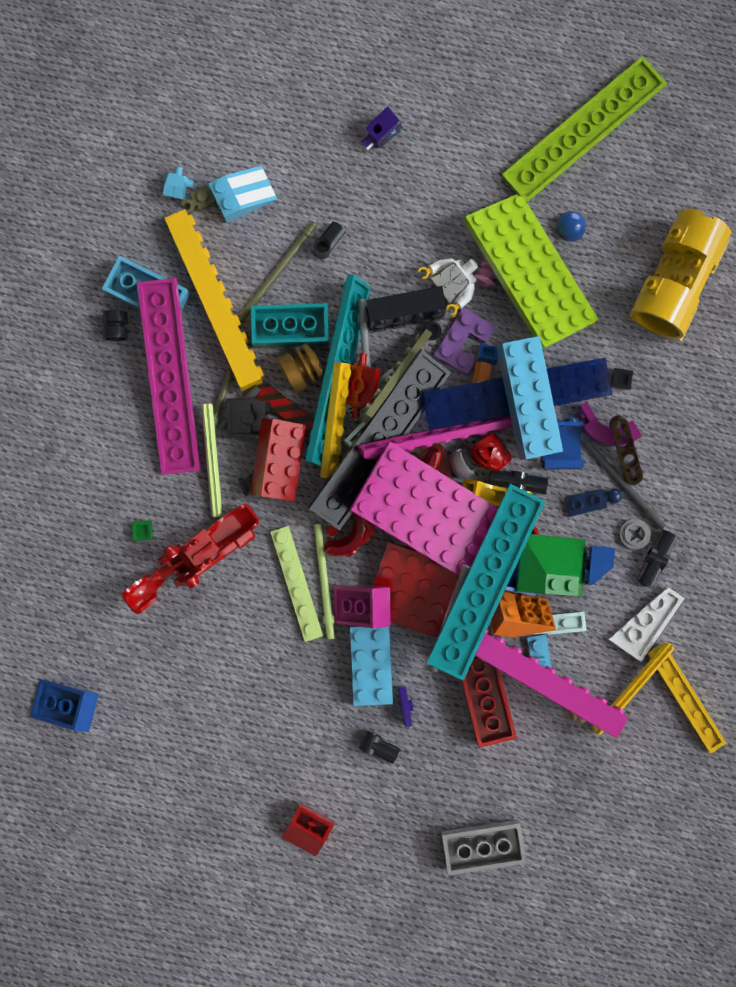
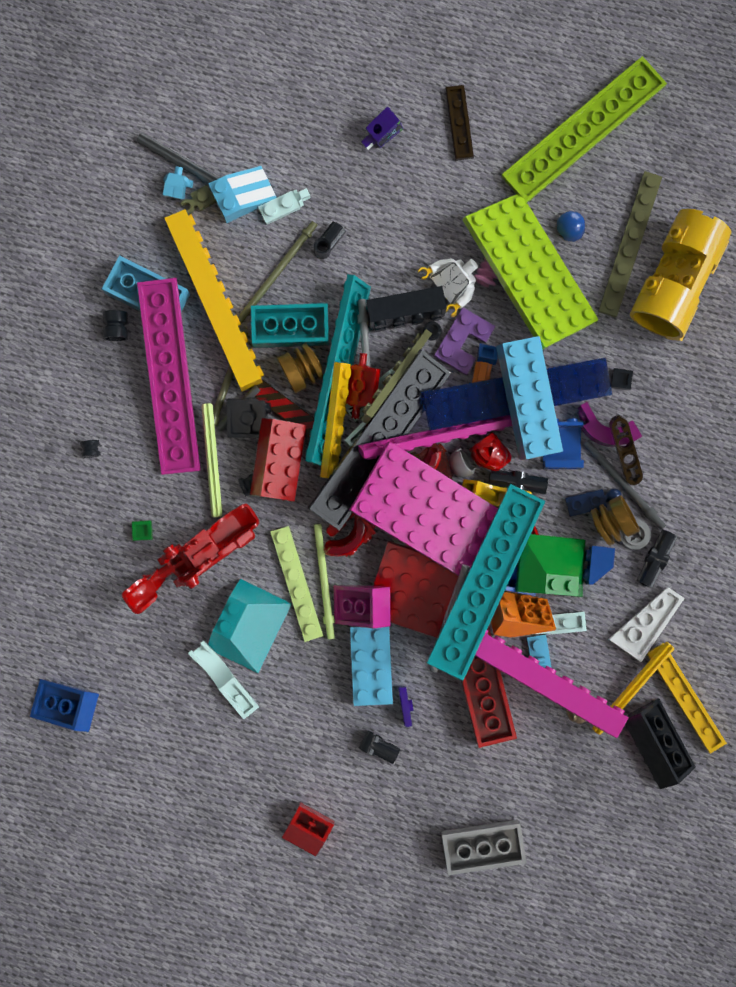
(90, 448): none -> black wheel
(176, 158): none -> dark grey axle
(224, 679): none -> light aqua piece
(248, 625): none -> teal slope
(283, 205): none -> light aqua hinge
(459, 122): none -> dark brown tile
(615, 520): none -> pearl gold wheel
(630, 244): none -> olive plate
(659, 744): none -> black slope

